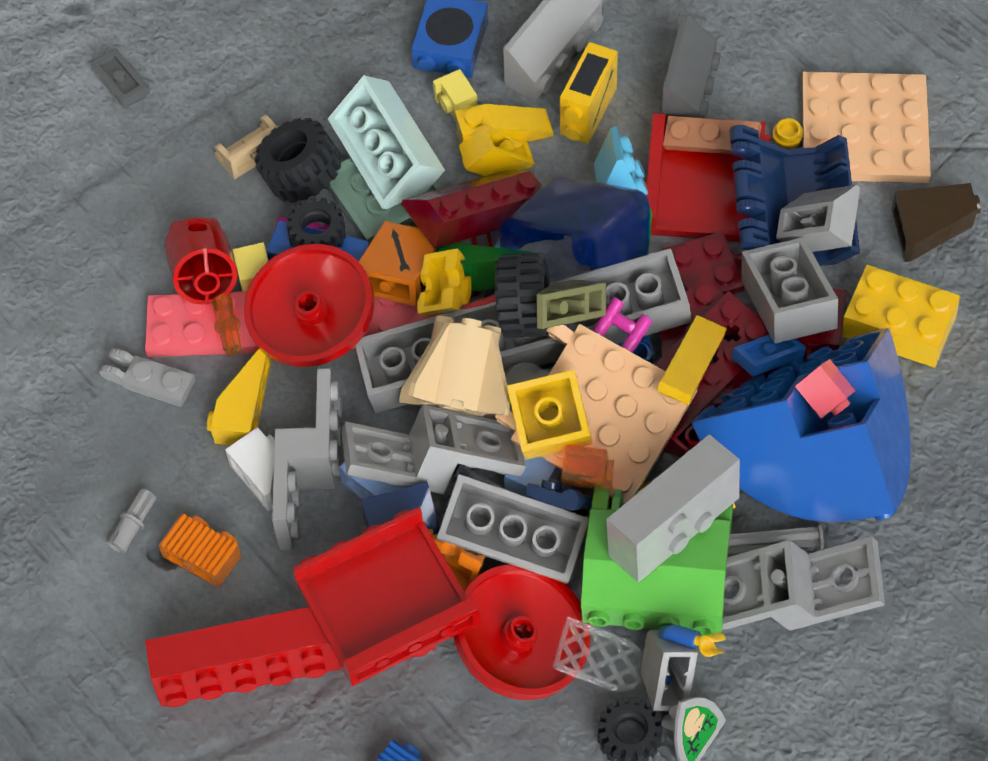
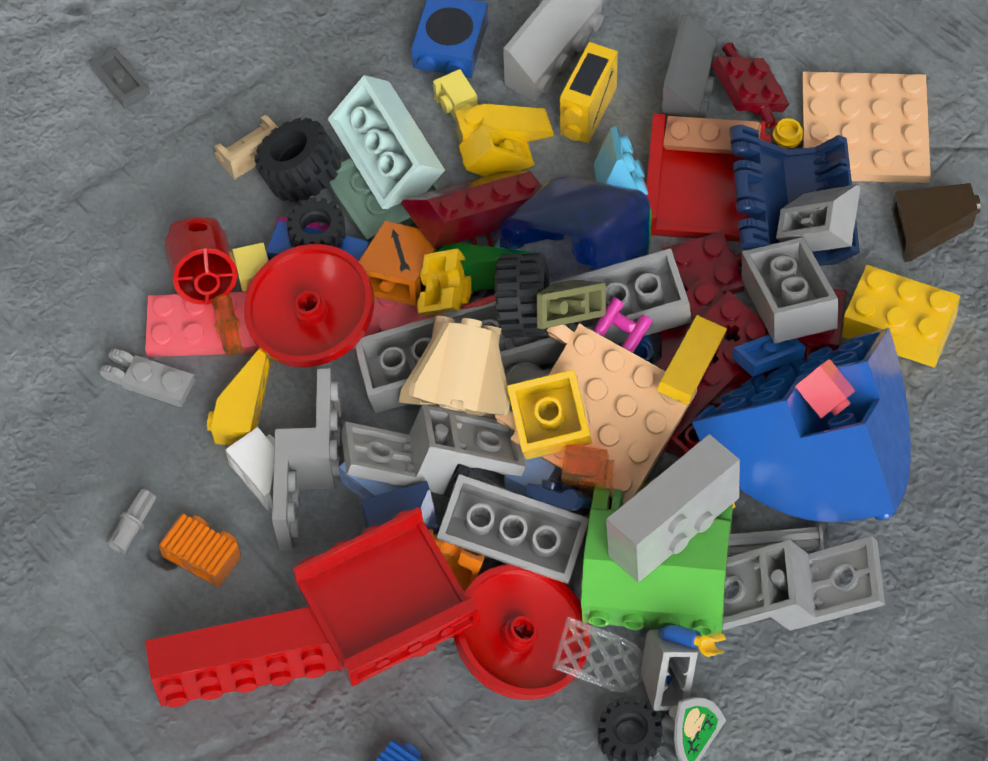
(750, 84): none -> dark red plate

